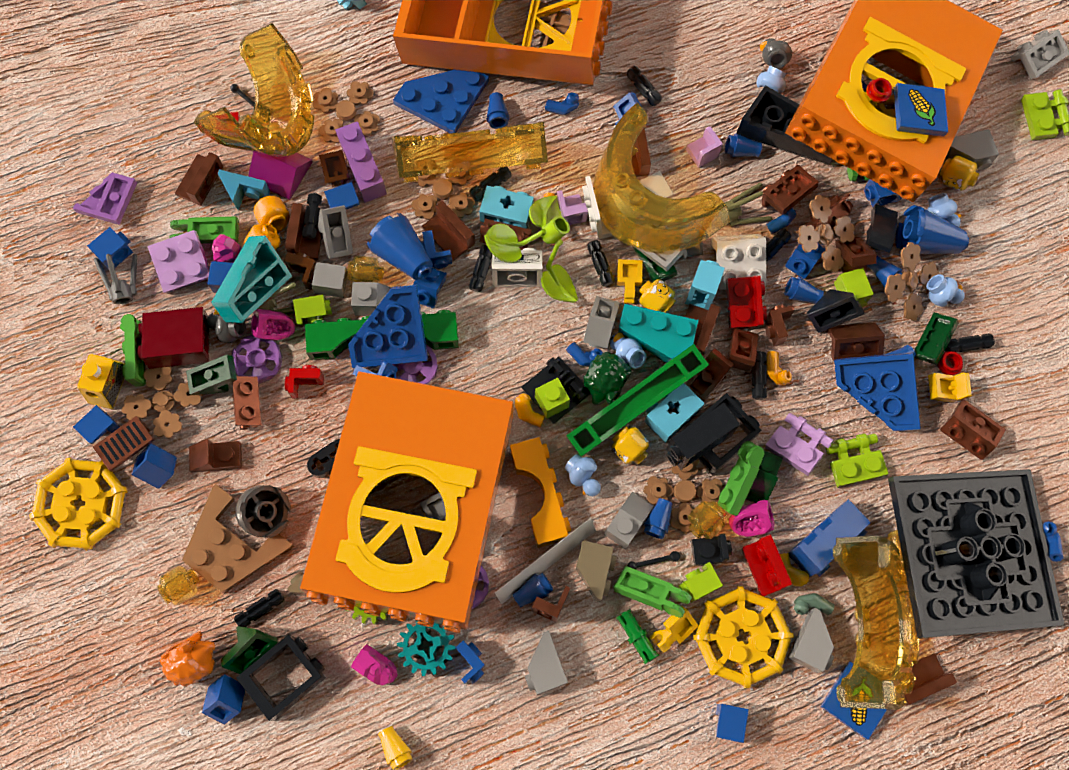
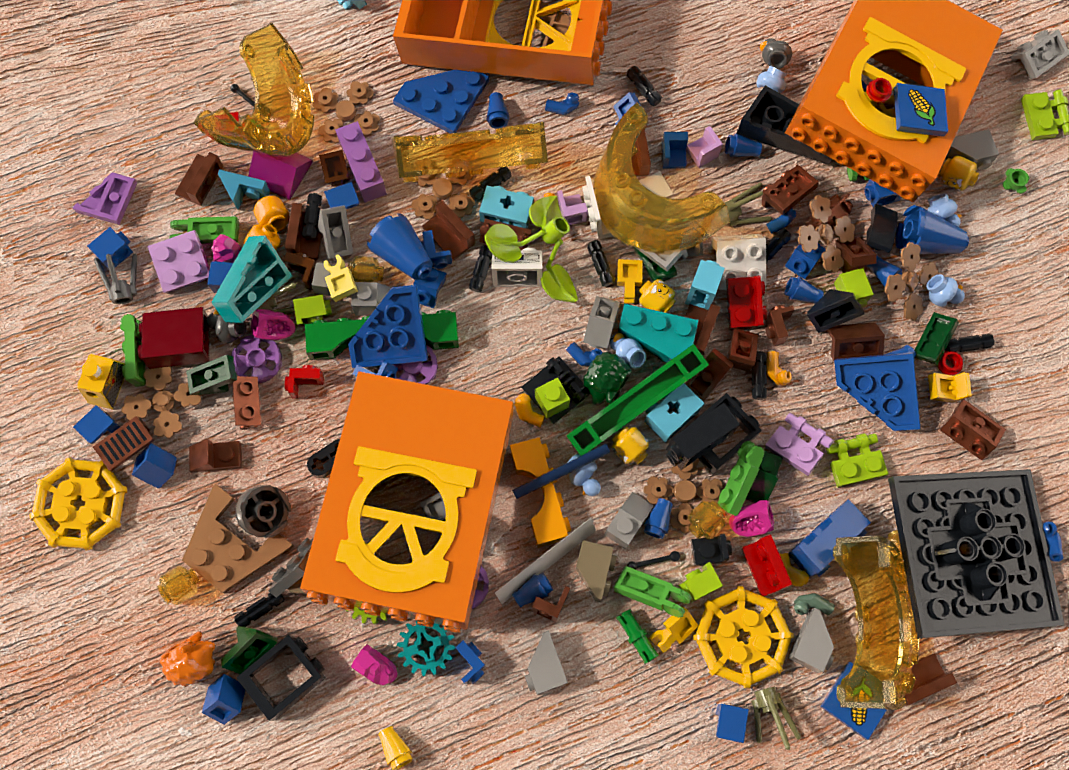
(295, 569): none -> dark grey plate
(341, 281): none -> light yellow plate
(560, 471): none -> dark blue bar
(674, 150): none -> blue panel
(769, 701): none -> olive plant
(1018, 175): none -> bright green plate

